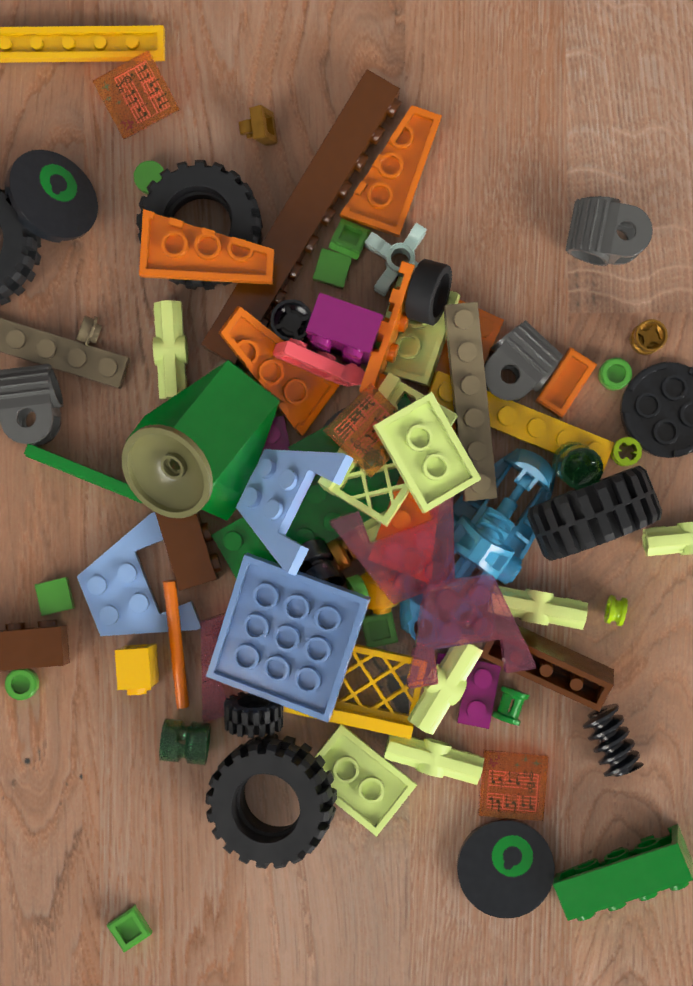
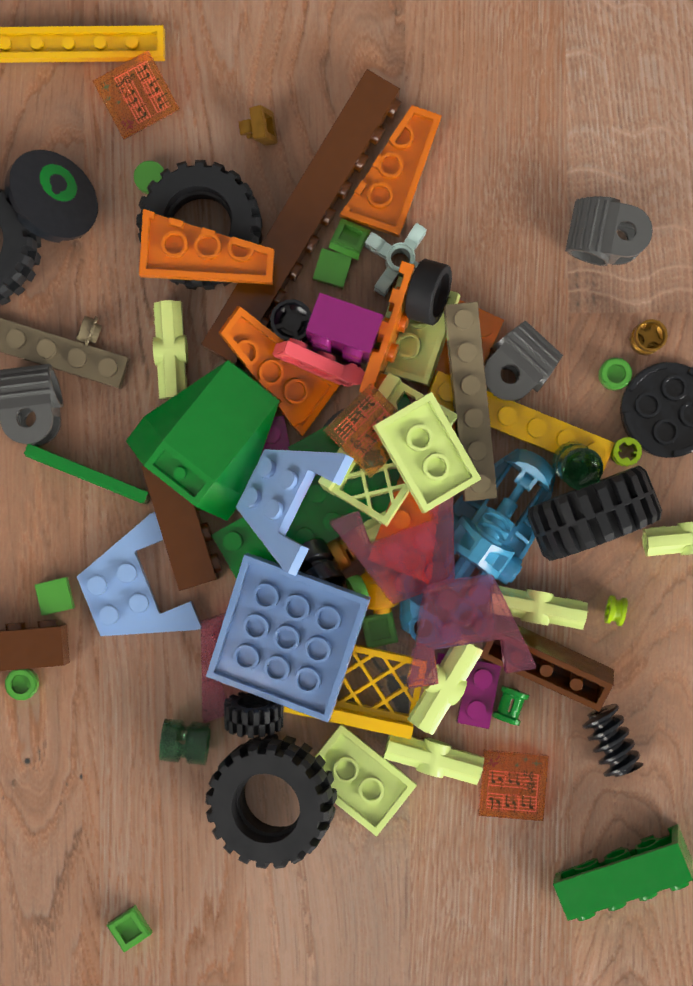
(137, 668): yellow brick -> none
(167, 471): olive dish -> none
(176, 644): orange bar -> none
(505, 868): black tile -> none
(565, 382): orange tile -> none

